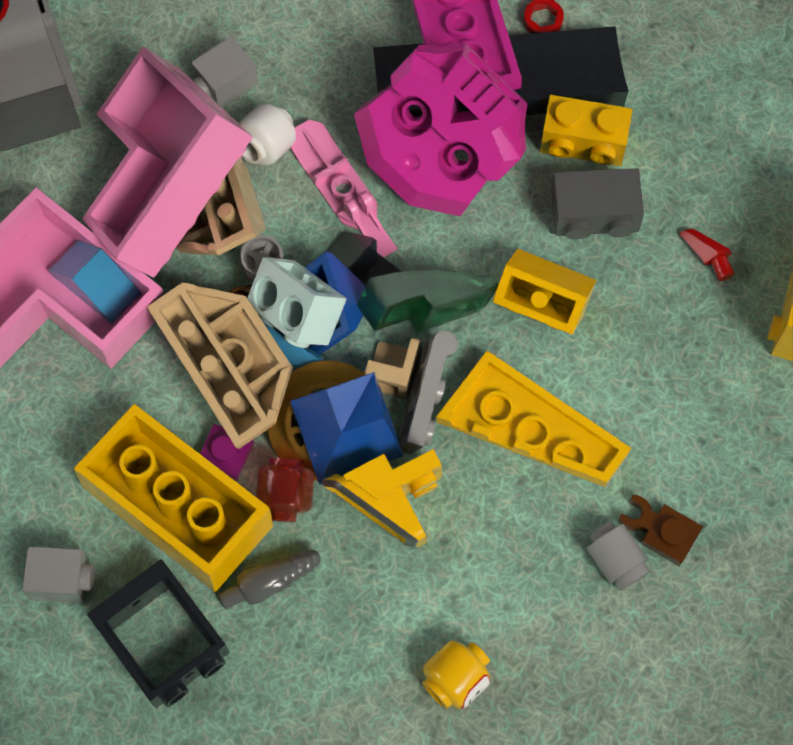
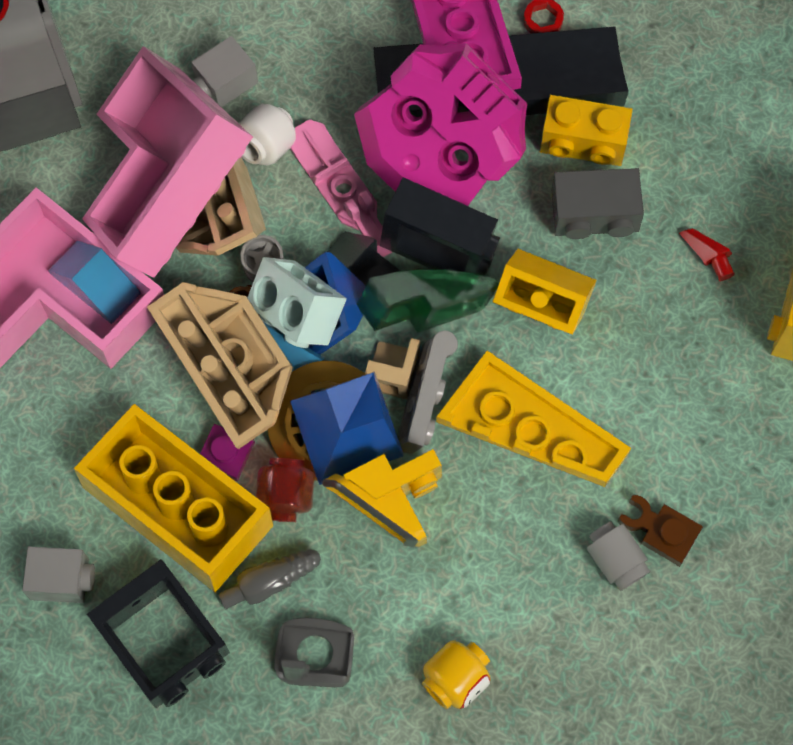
(297, 672): none -> dark grey piece
(438, 231): none -> black window

